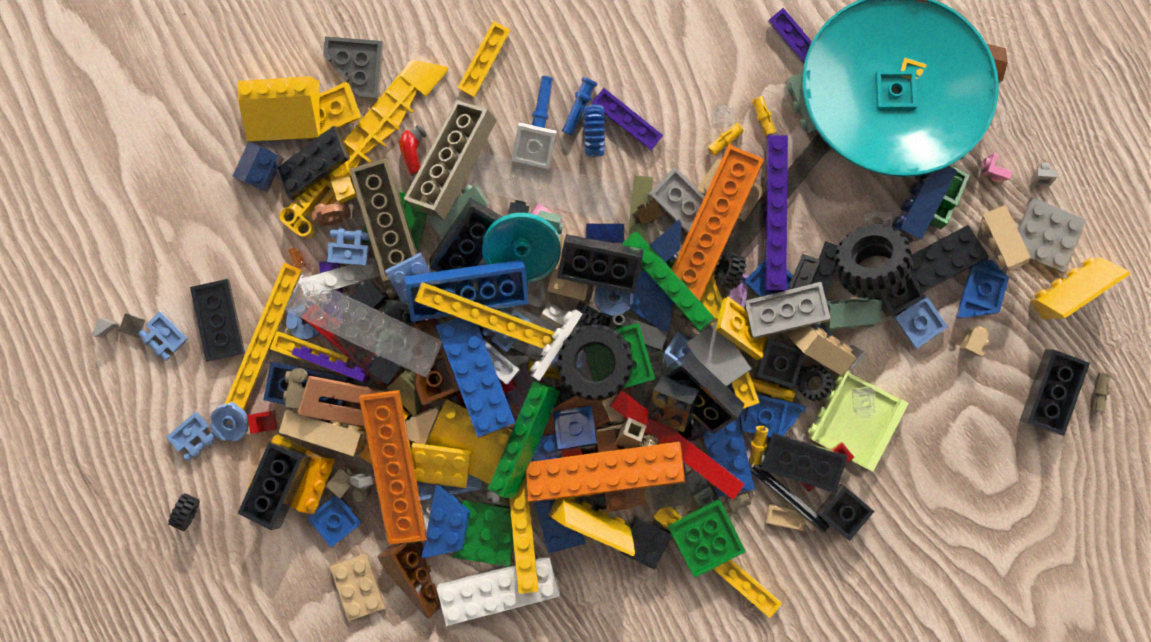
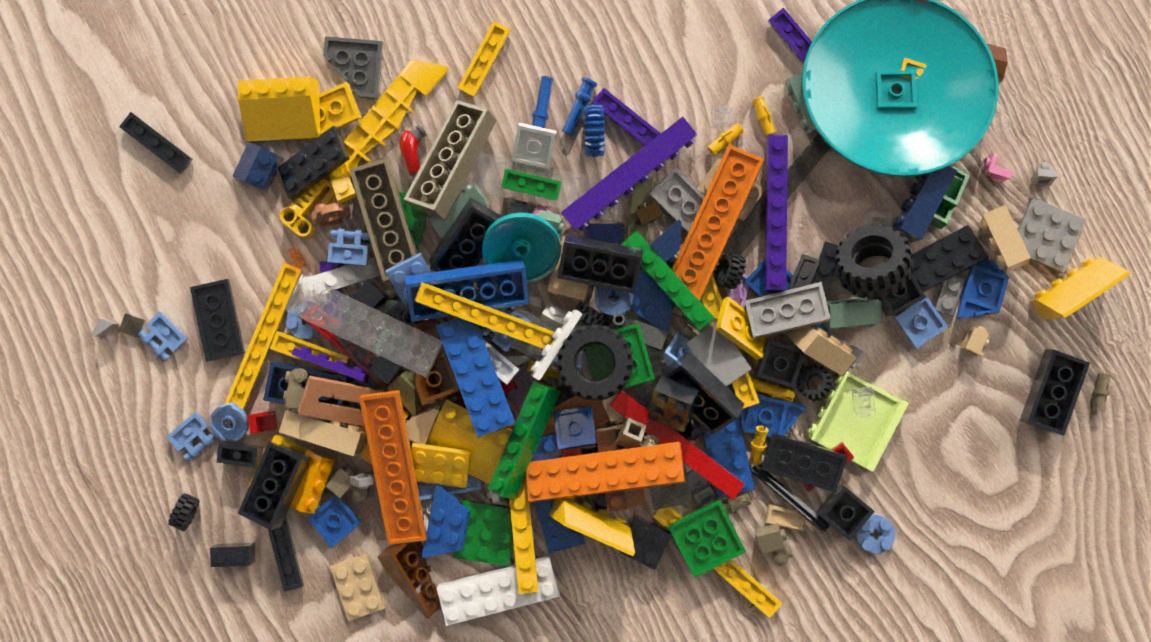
(156, 142): none -> black plate
(232, 554): none -> black brick
(239, 454): none -> black brick
(286, 557): none -> black plate
(531, 184): none -> green plate
(628, 174): none -> dark purple brick
(773, 539): none -> dark tan brick
(883, 542): none -> medium blue plate
(949, 295): none -> light grey plate

